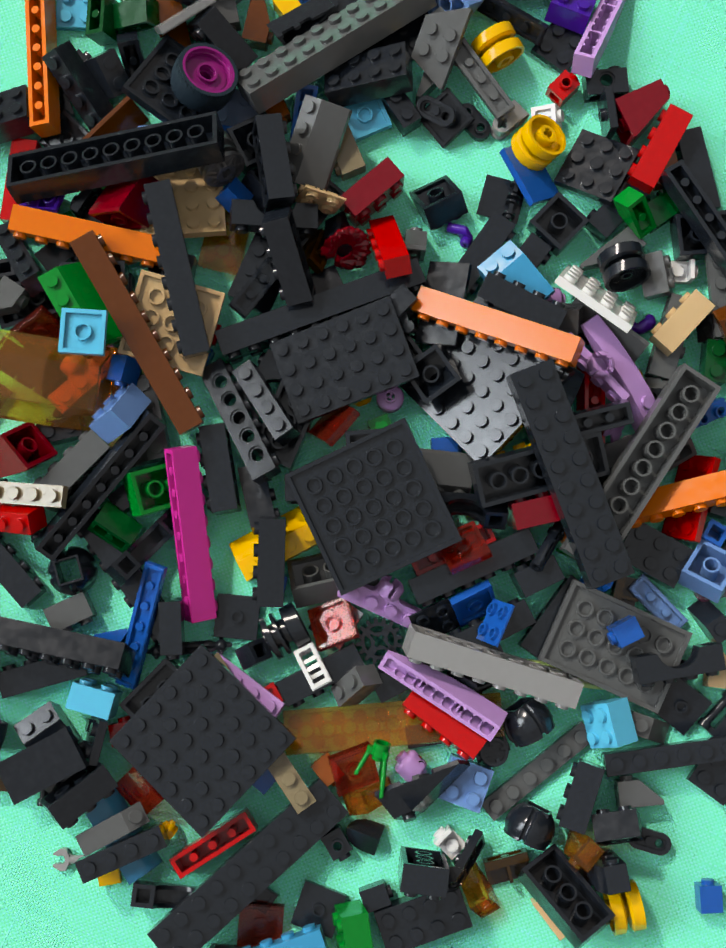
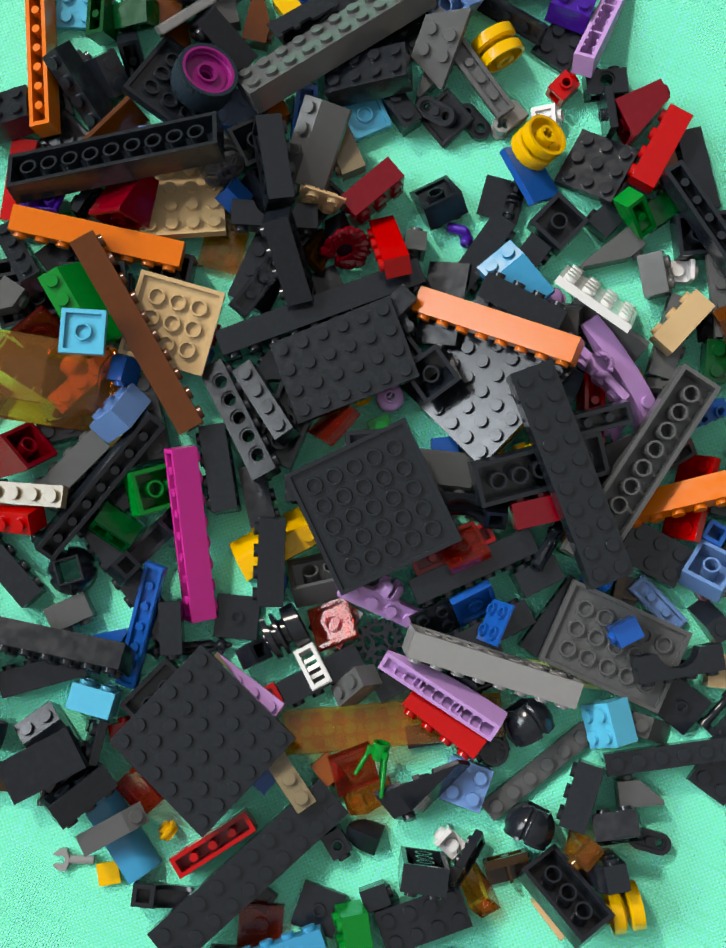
(122, 852): black brick -> none
(177, 269): black brick -> none
(410, 764): lavender head -> none
(623, 266): black wheel -> none
(645, 325): dark purple arm -> none
(708, 896): blue brick -> none

